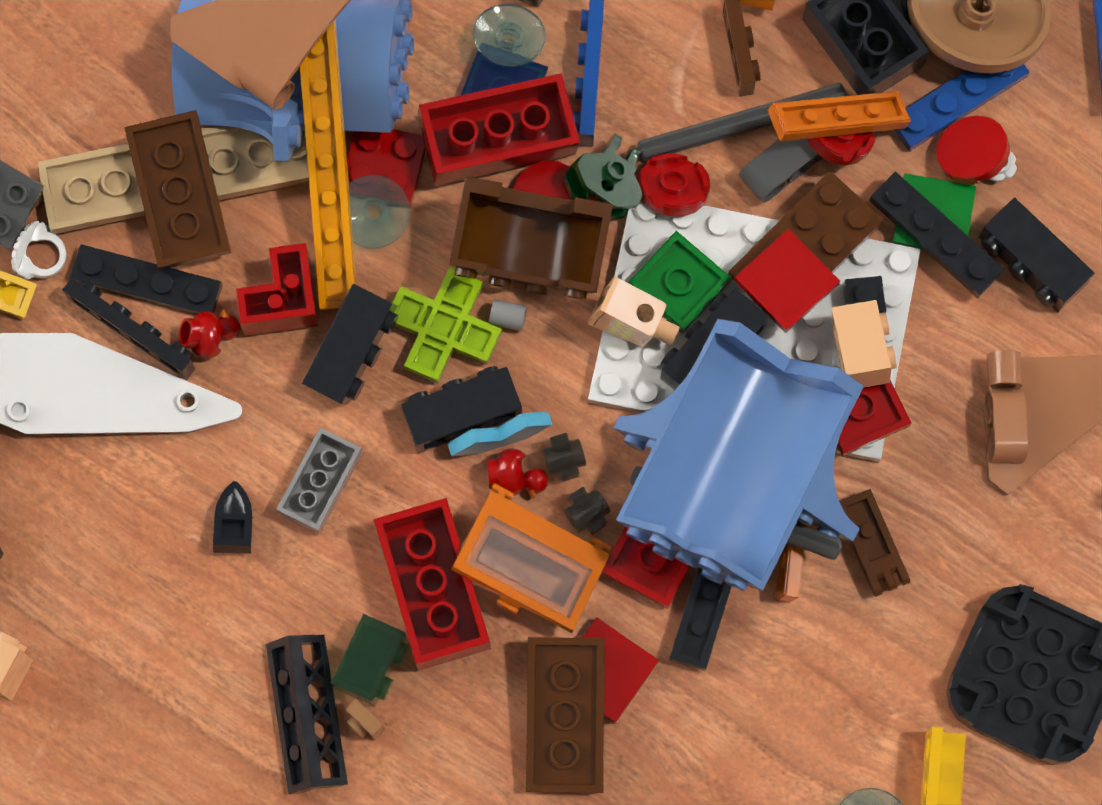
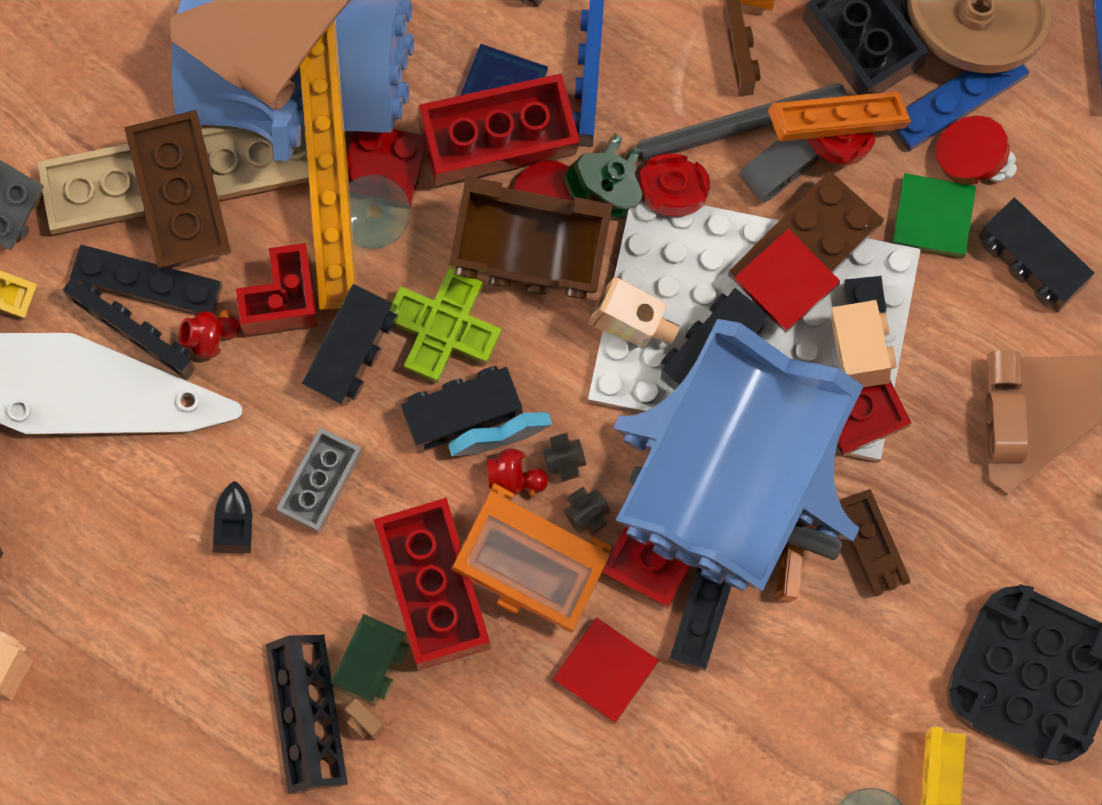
(22, 264): white piece -> none
(507, 315): light grey hinge -> none
(512, 24): clear light blue dish -> none
(565, 715): reddish brown plate -> none
(681, 279): green tile -> none
(936, 234): black plate -> none

